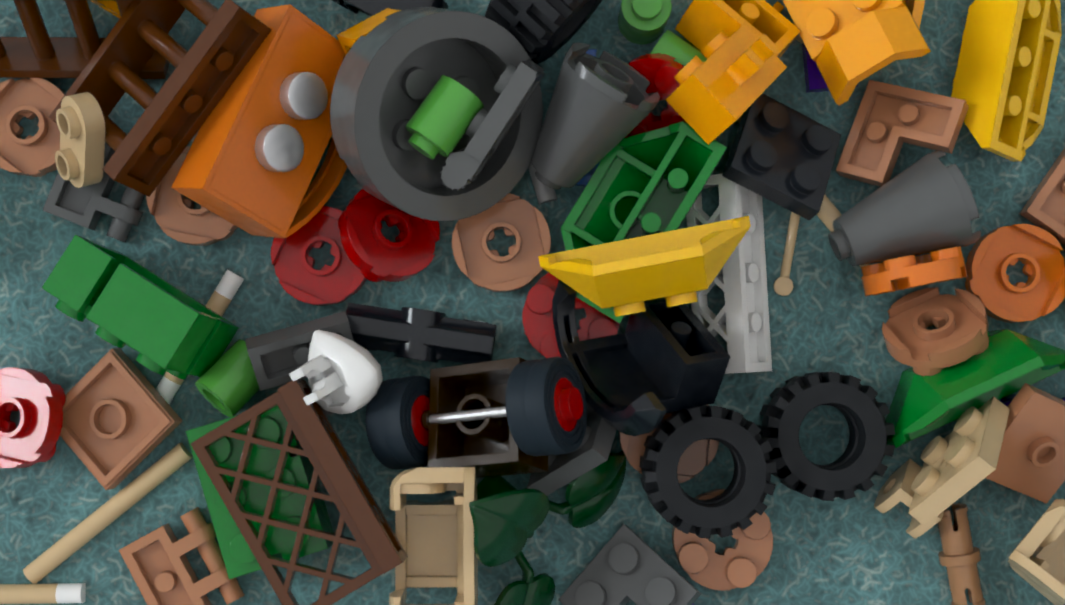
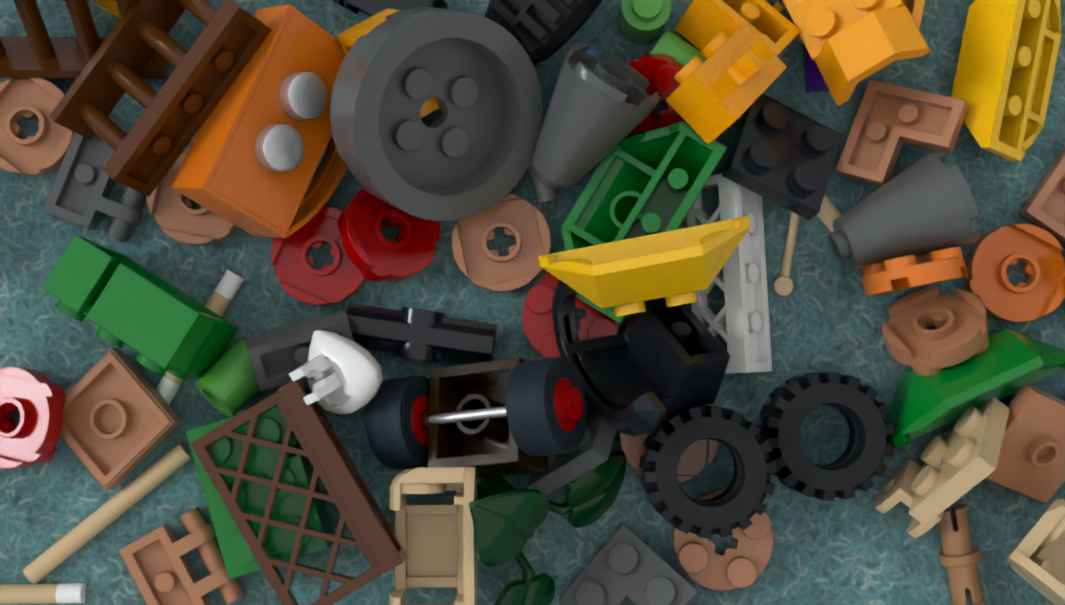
(81, 140): tan plate -> none
(442, 118): bright green brick -> none
(491, 126): dark grey hinge -> none

